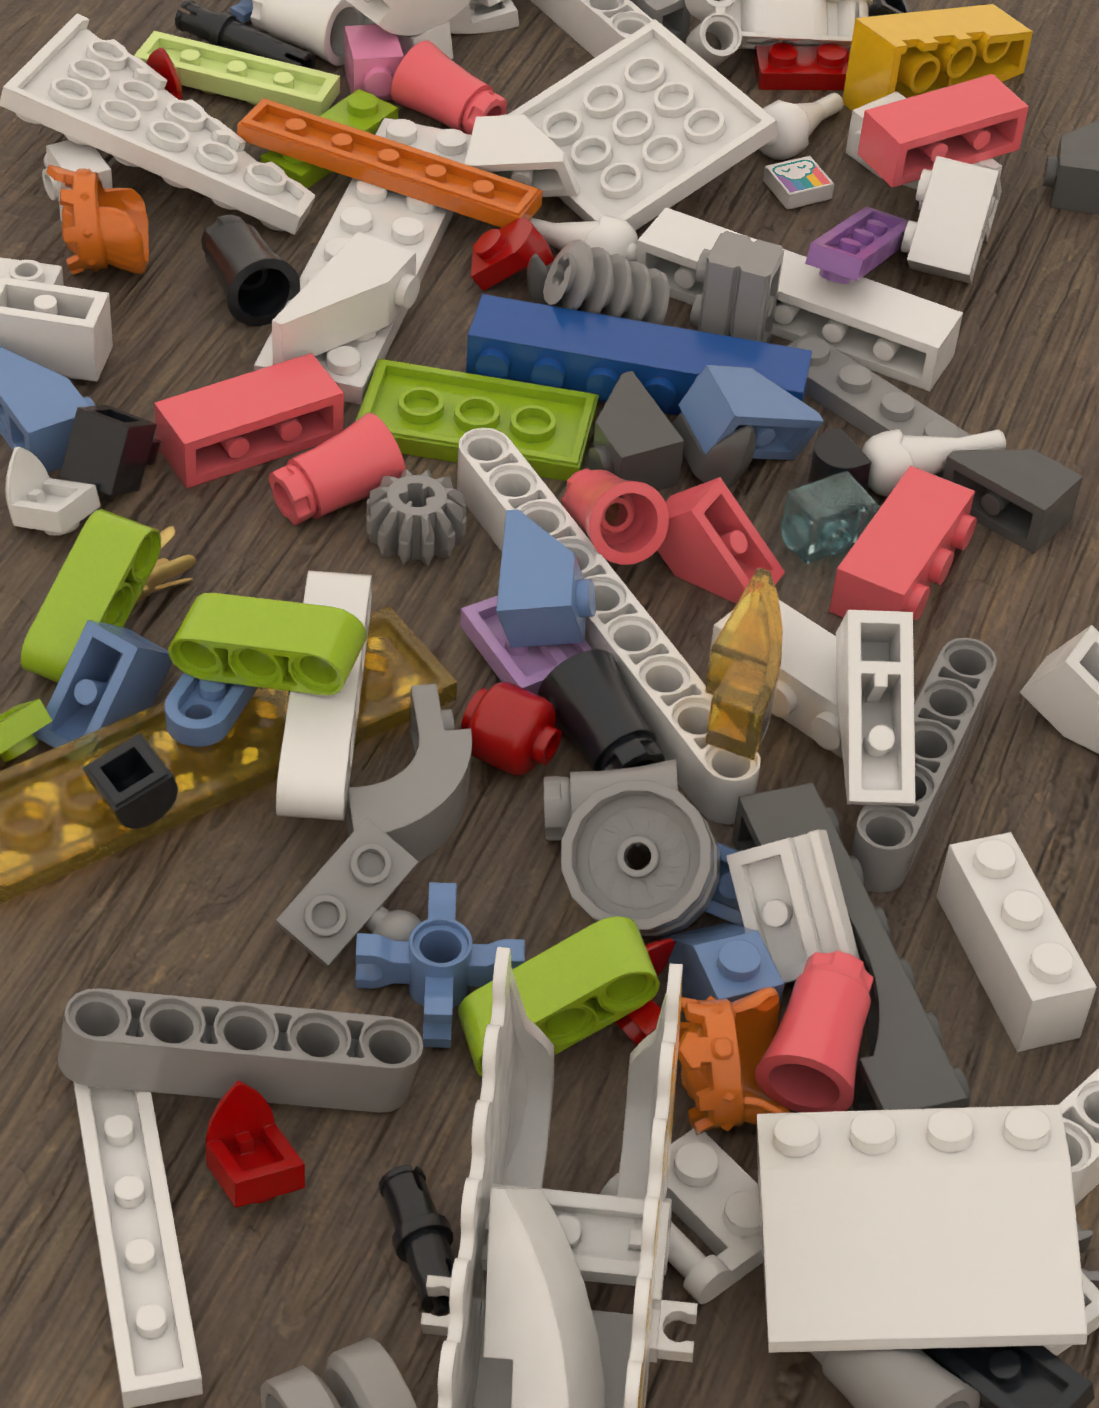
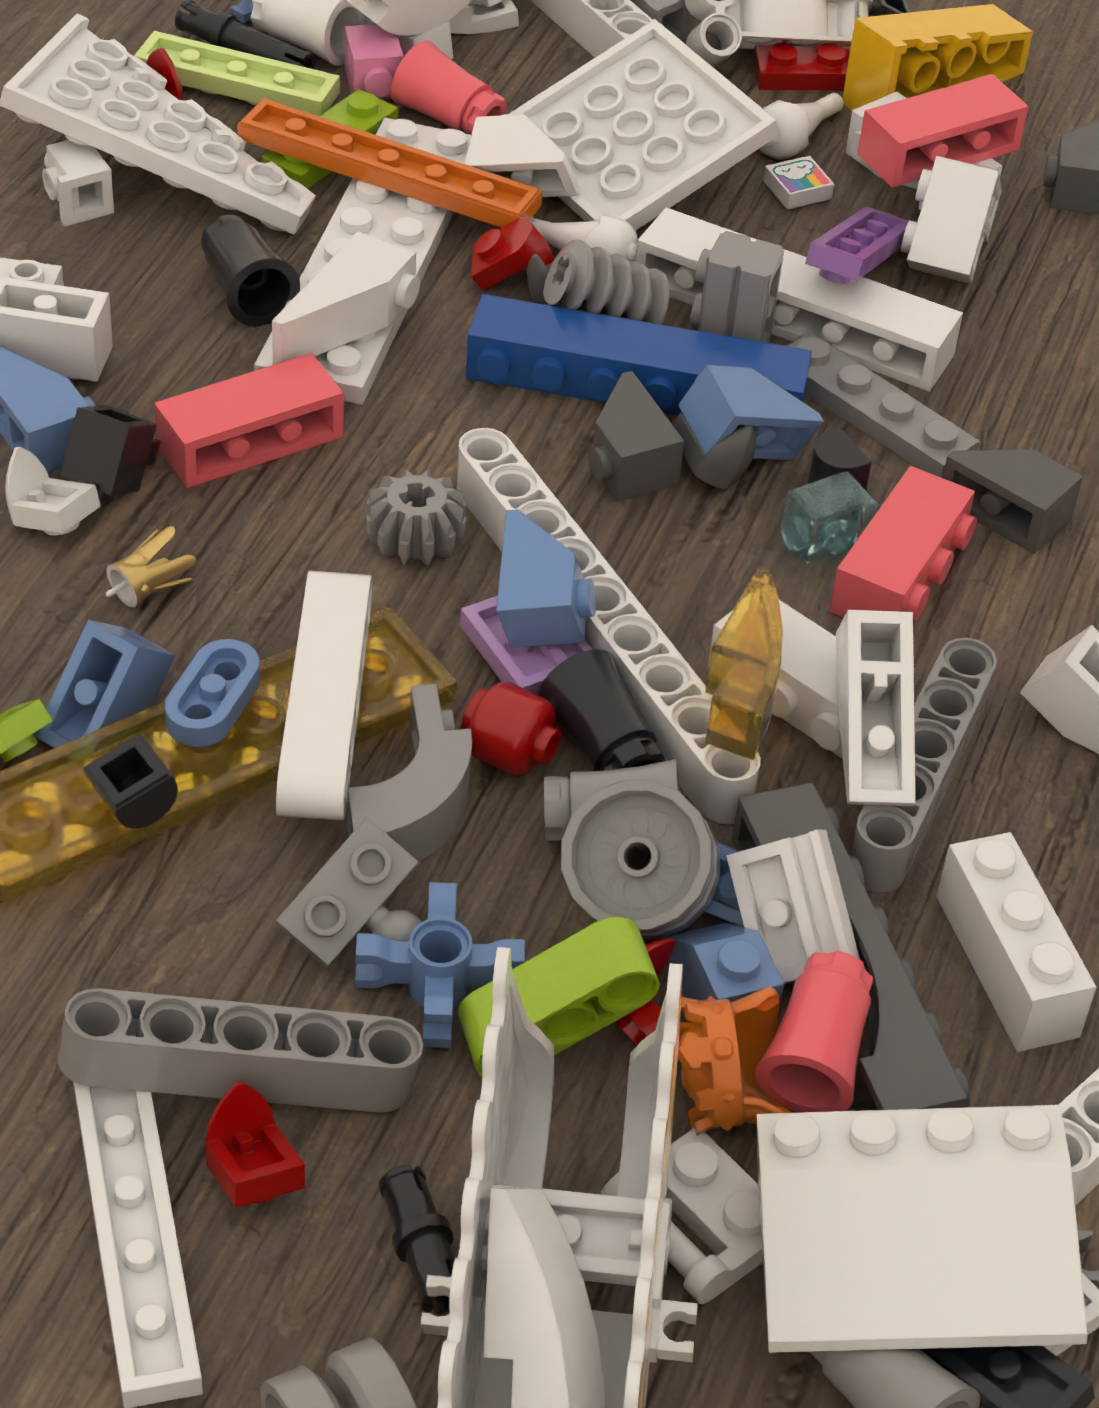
(94, 584): lime beam -> none
(101, 223): orange hair -> none
(268, 643): lime beam -> none
(337, 471): coral plant -> none
(435, 407): lime tile -> none
(617, 515): coral plant -> none
(714, 541): coral slope -> none
(895, 453): white piece -> none

